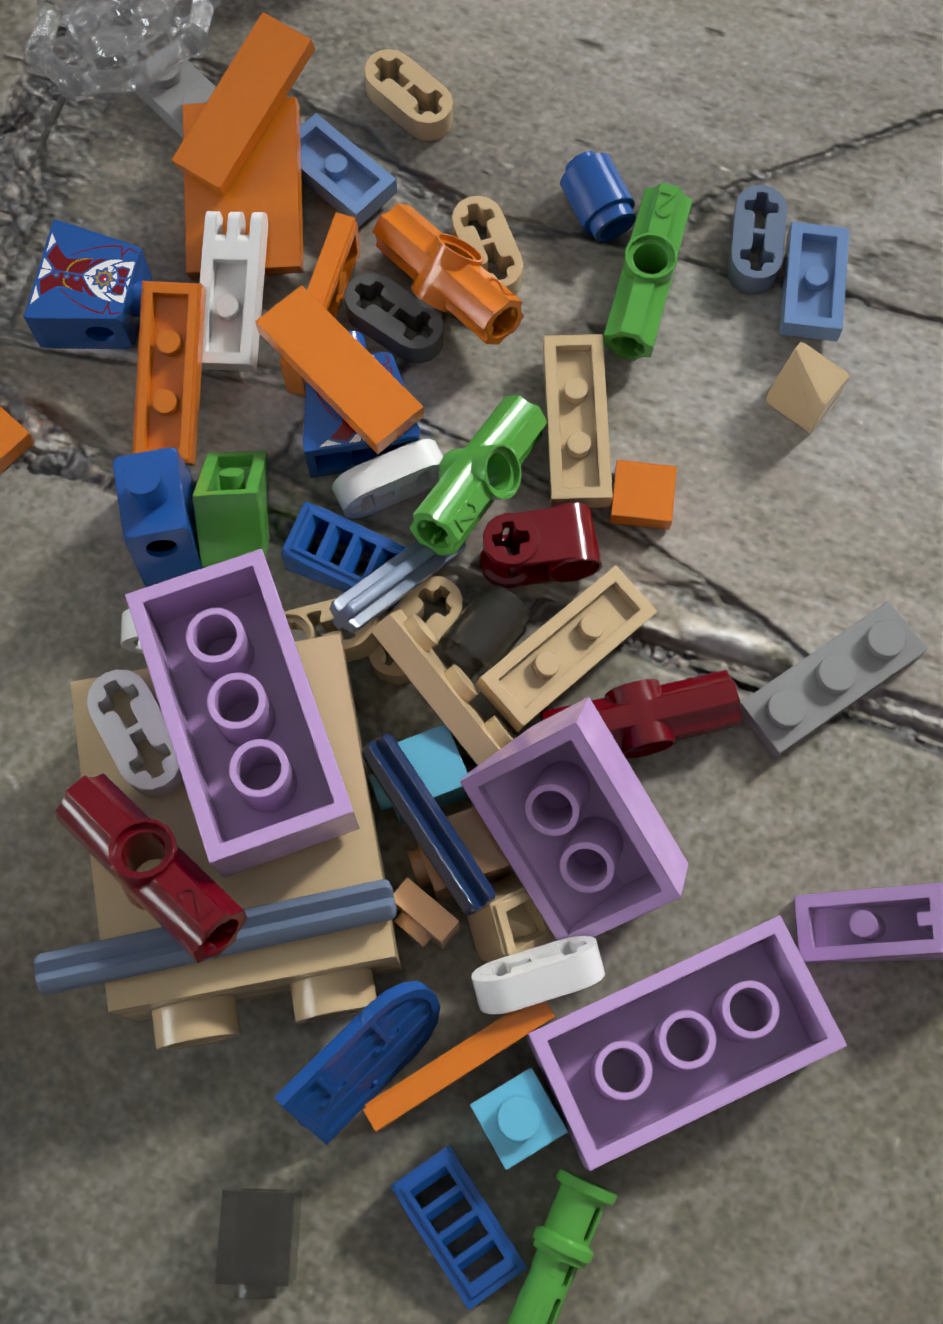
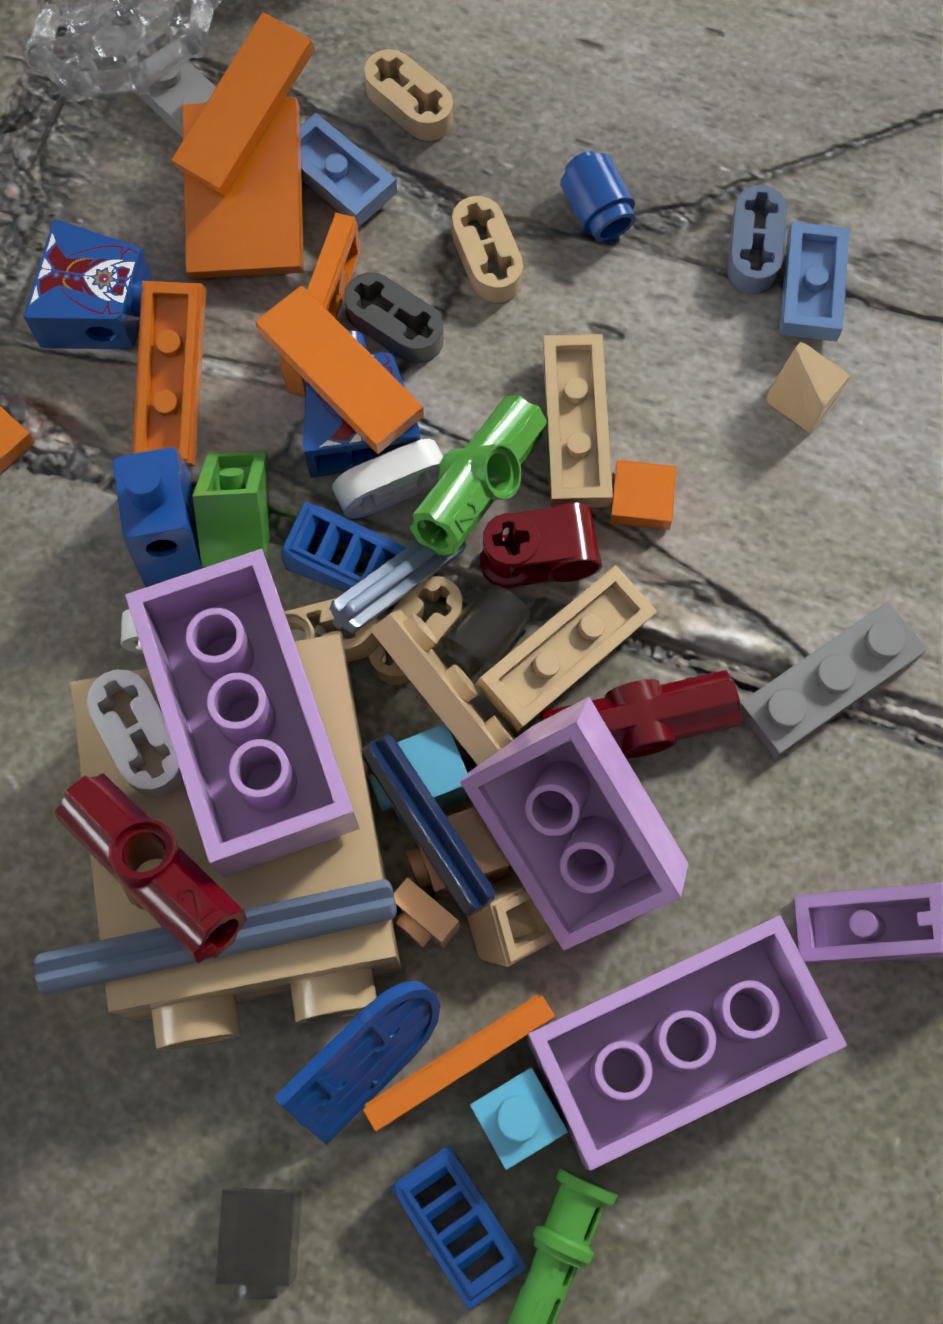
(234, 289): white hinge -> none
(448, 274): orange piece -> none
(538, 974): white beam -> none
(643, 296): bright green piece -> none

